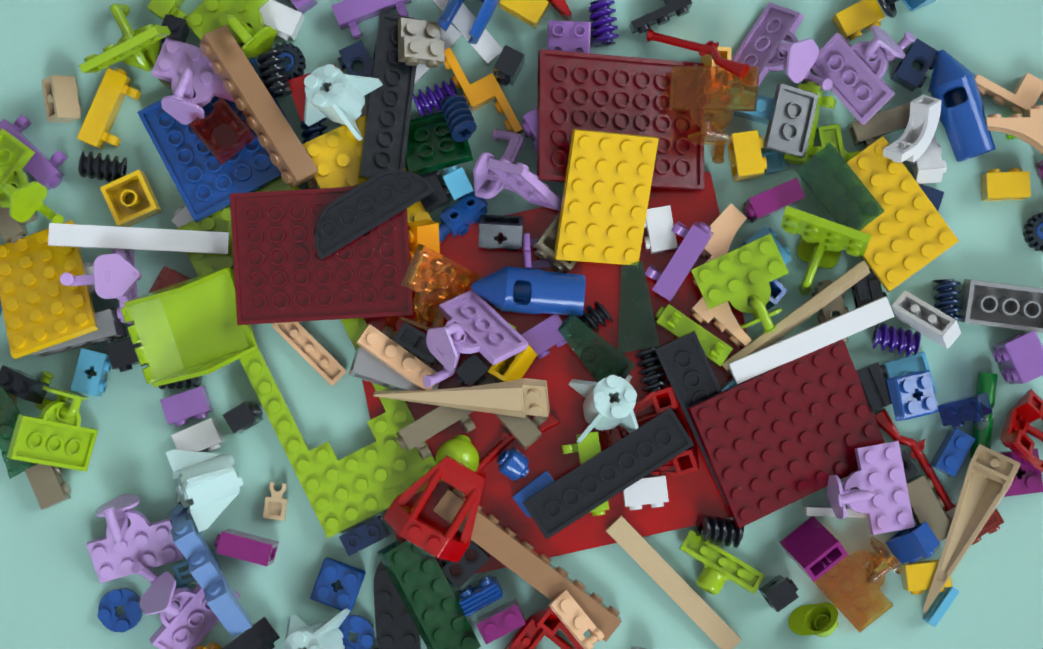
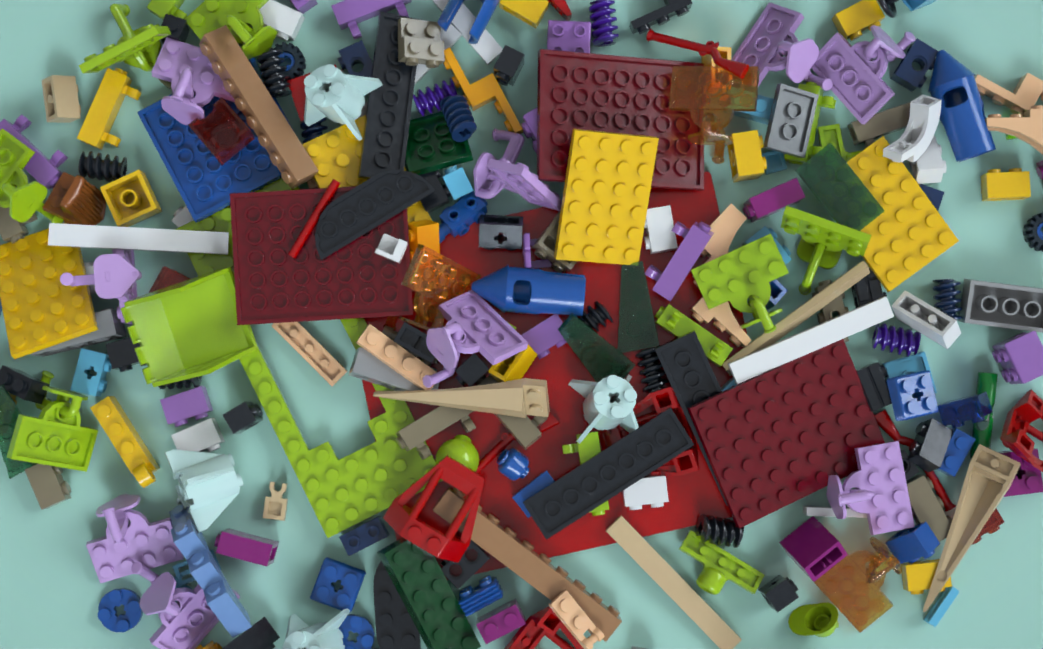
(76, 201): none -> dark orange piece
(126, 440): none -> yellow hinge
(314, 218): none -> red bar
(391, 248): none -> white panel
(930, 445): none -> brick

